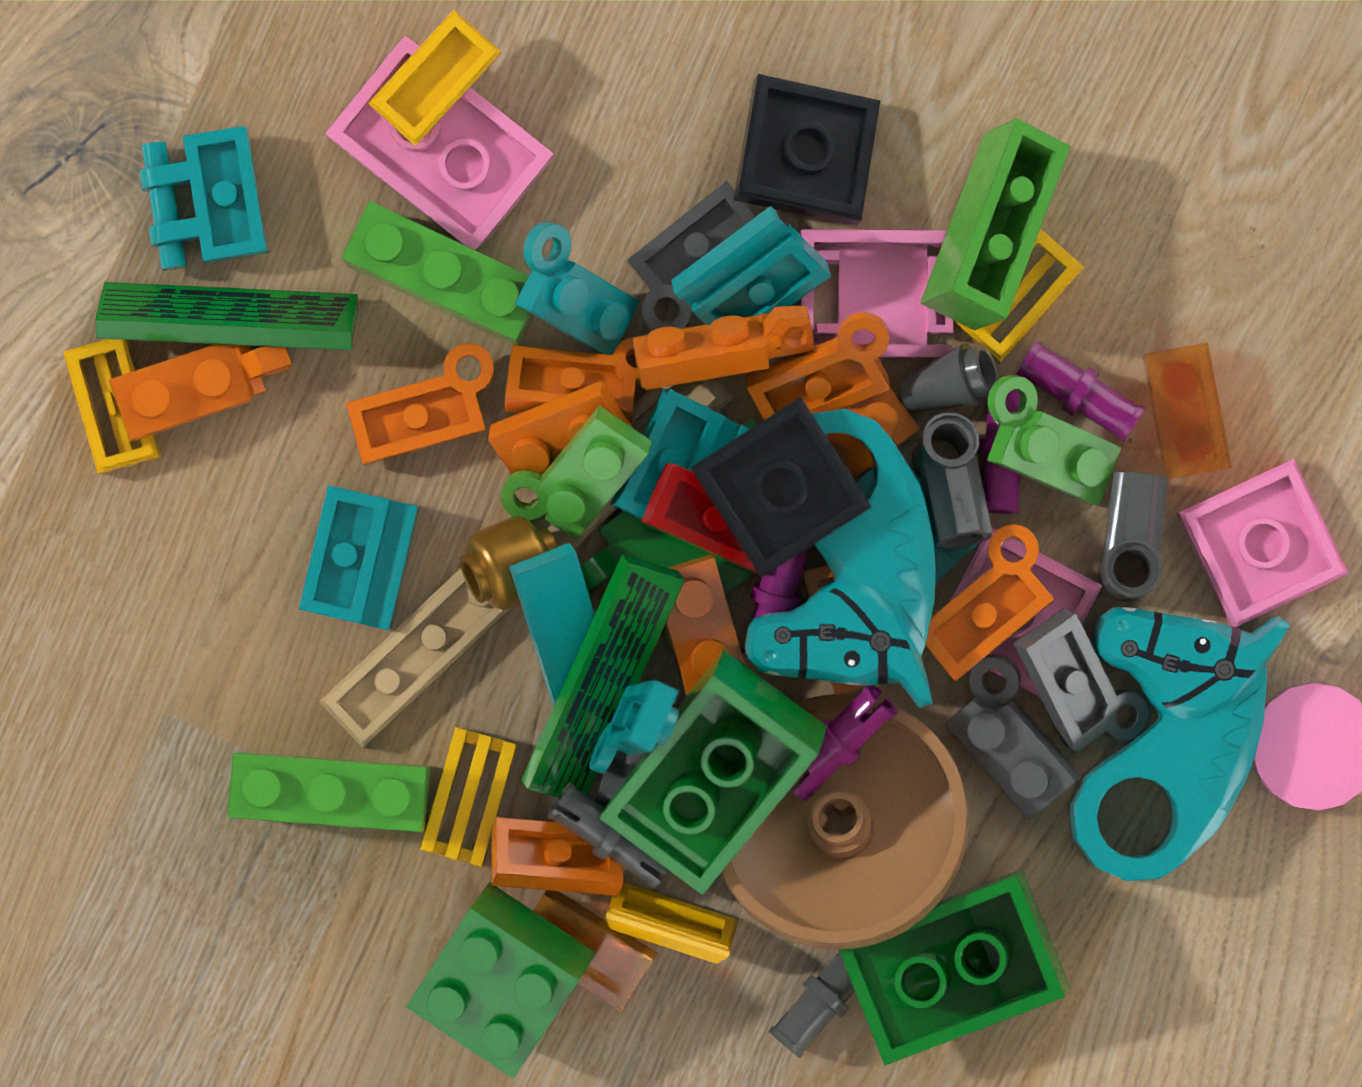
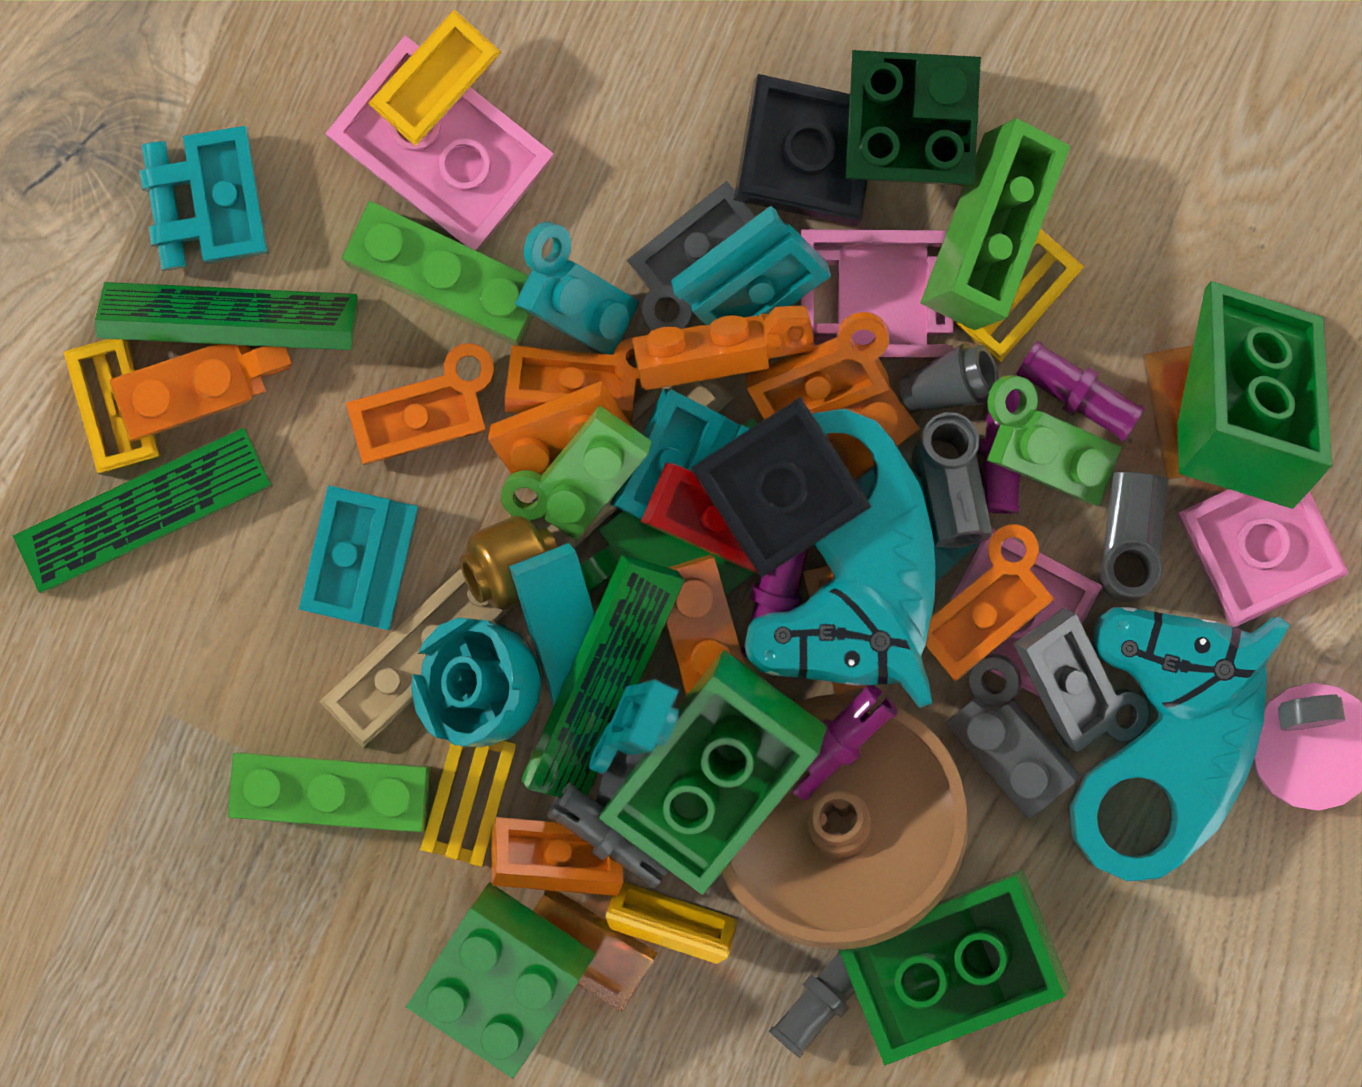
(142, 510): none -> green tile
(476, 682): none -> teal cylinder
(913, 118): none -> dark green slope
(1256, 398): none -> green slope
(1311, 712): none -> dark grey tile

